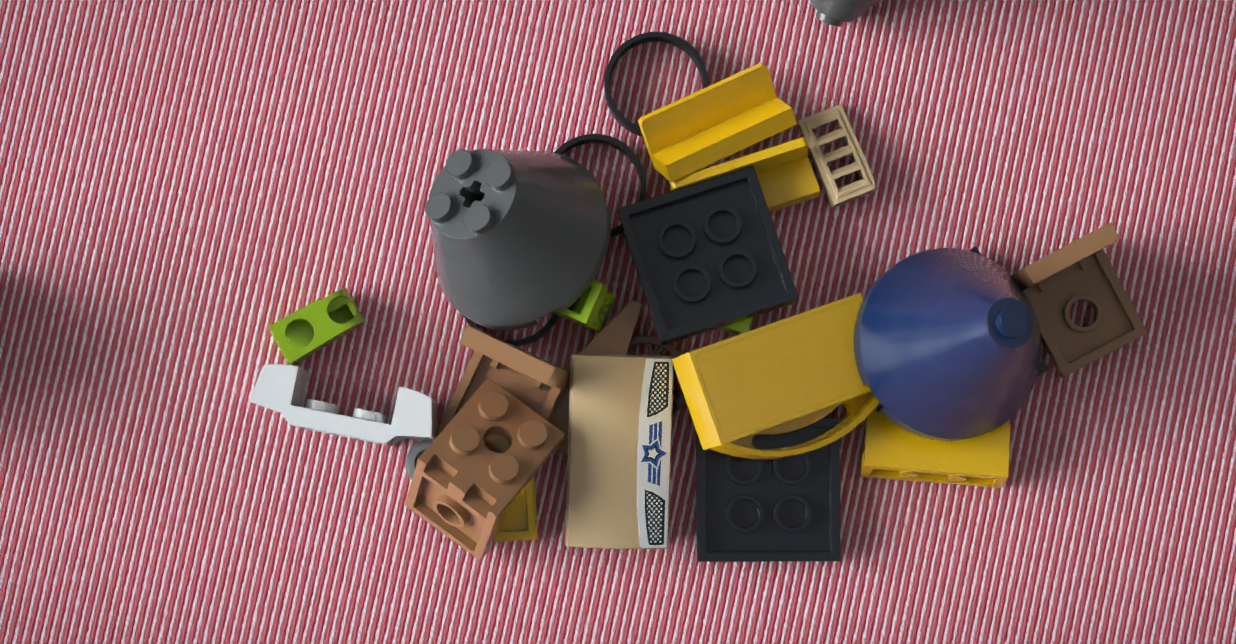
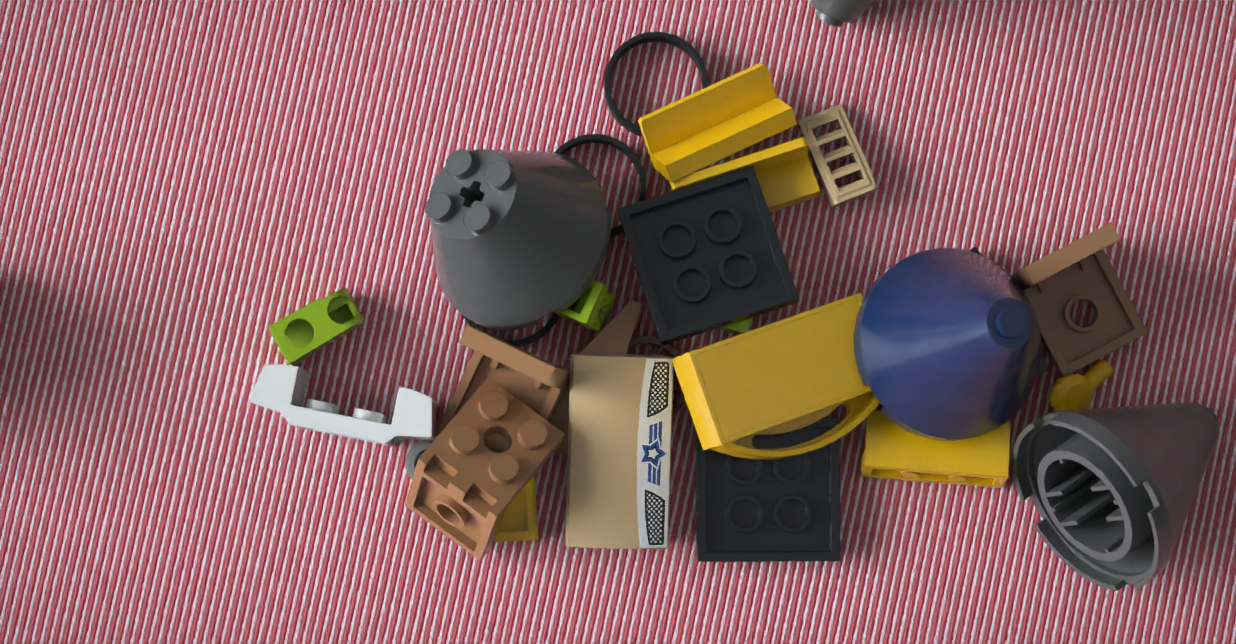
(1077, 390): none -> yellow rock
(1115, 484): none -> dark grey cone

